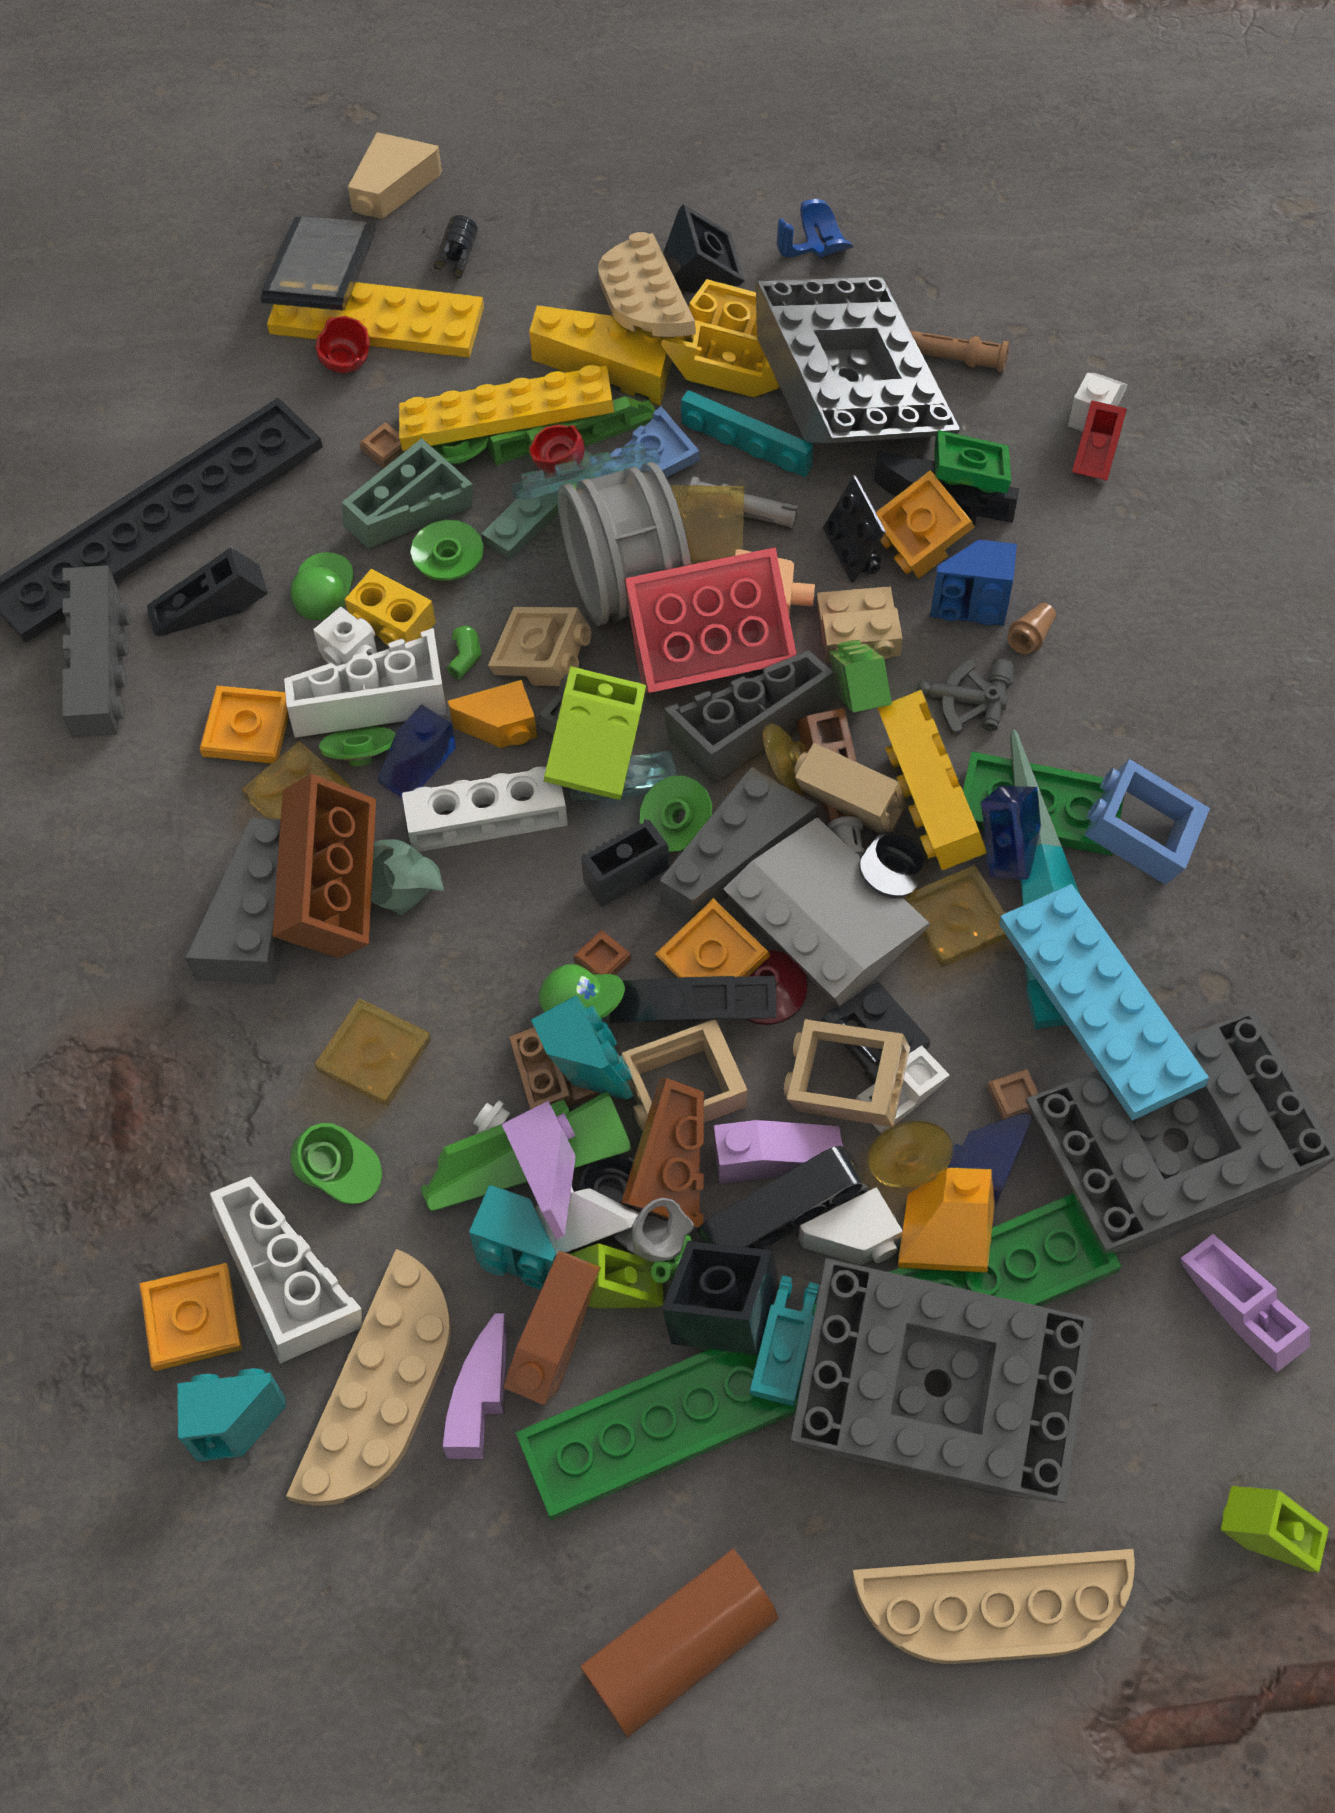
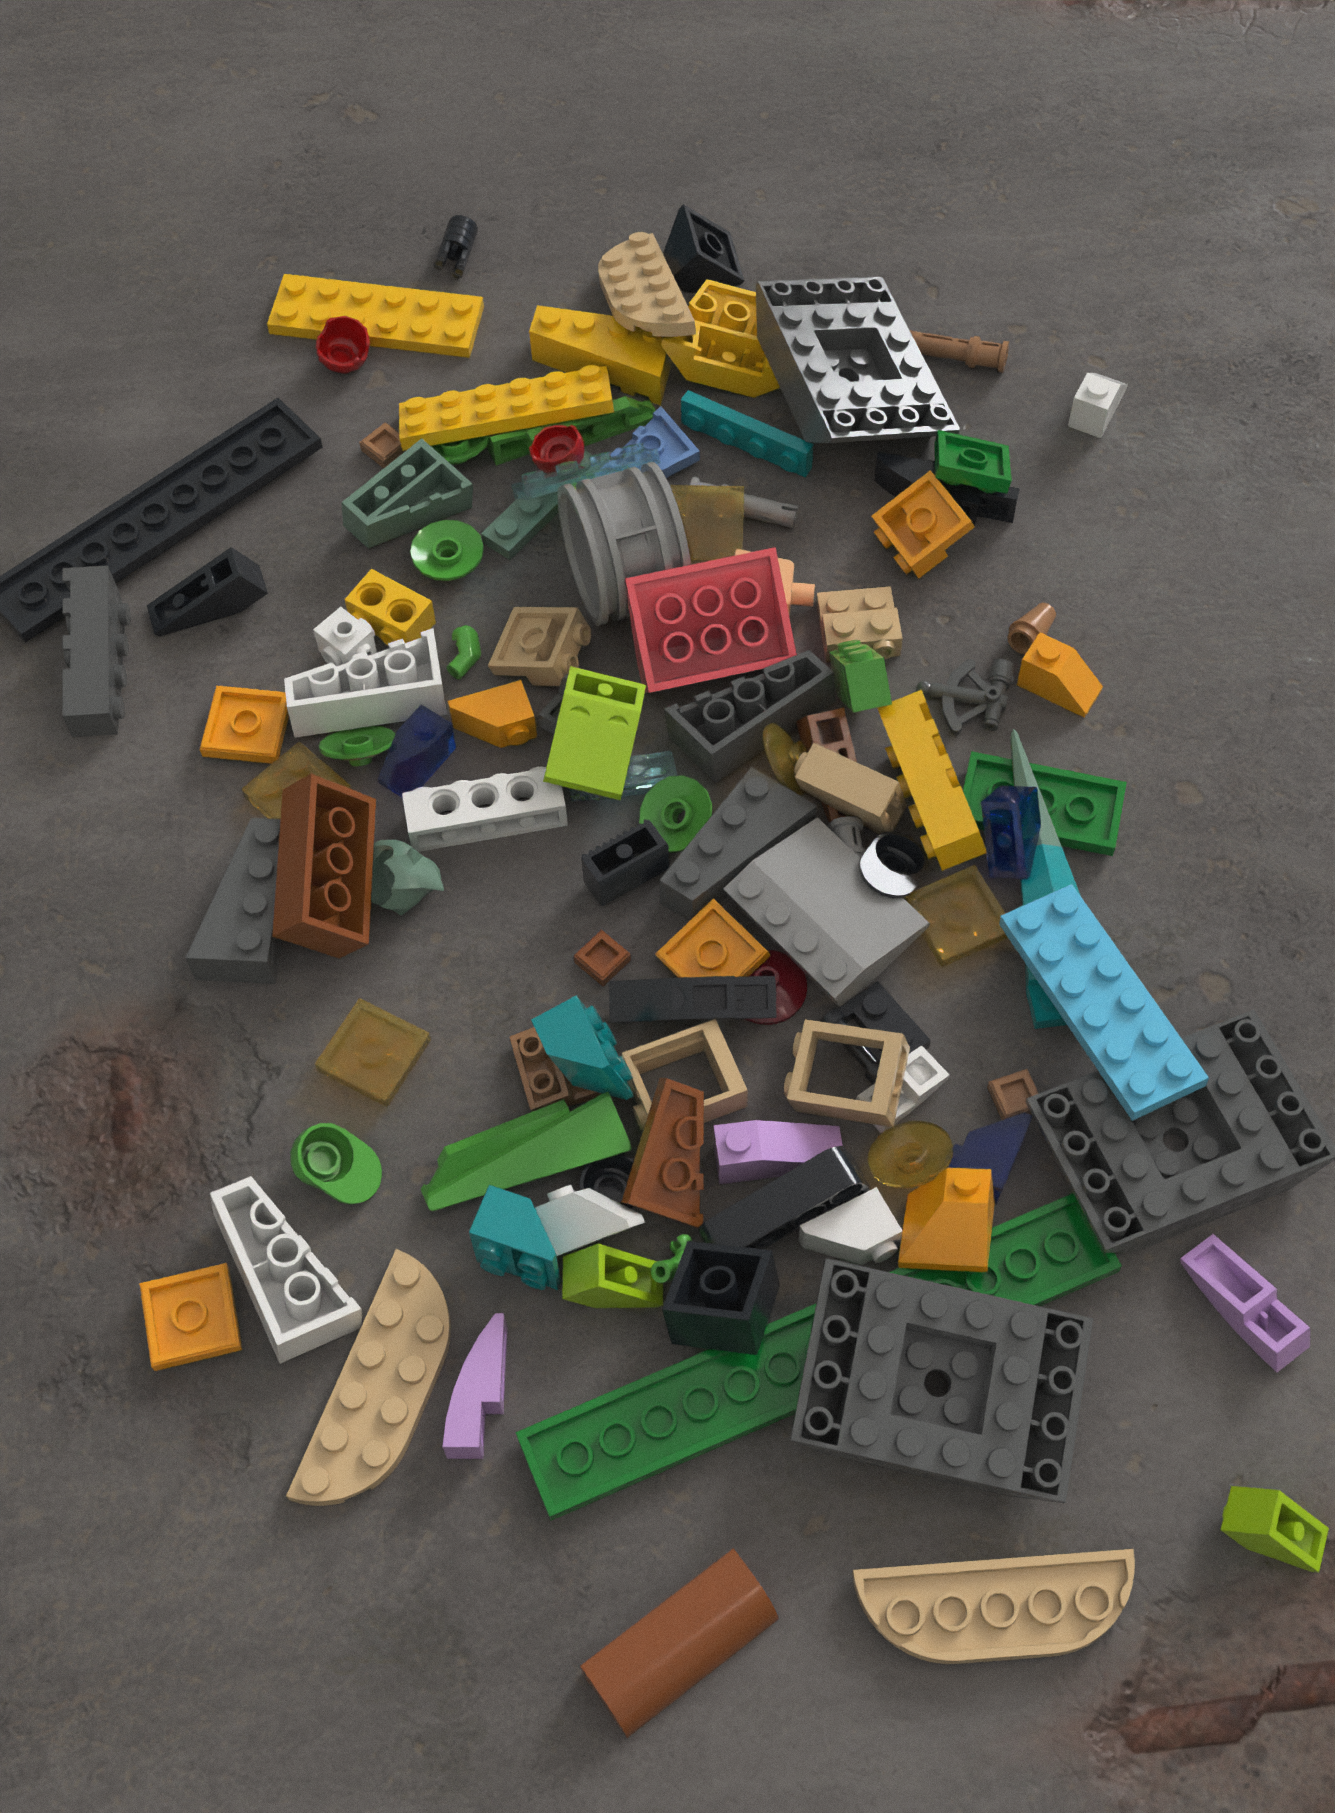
(226, 1414): teal slope -> none
(318, 263): clear piece -> none
(321, 585): bright green cap -> none
(392, 174): tan slope -> none
(491, 1116): white plate -> none
(546, 1160): lavender slope -> none
(552, 1329): dark orange slope -> none
(569, 980): bright green cap -> none
(657, 1238): light grey piece -> none
(784, 1346): teal hinge -> none
(813, 214): blue helmet -> none
(855, 531): black hinge -> none
(975, 584): blue slope -> none
(1059, 675): none -> light orange slope
(1099, 440): red slope -> none
(1132, 845): medium blue window -> none

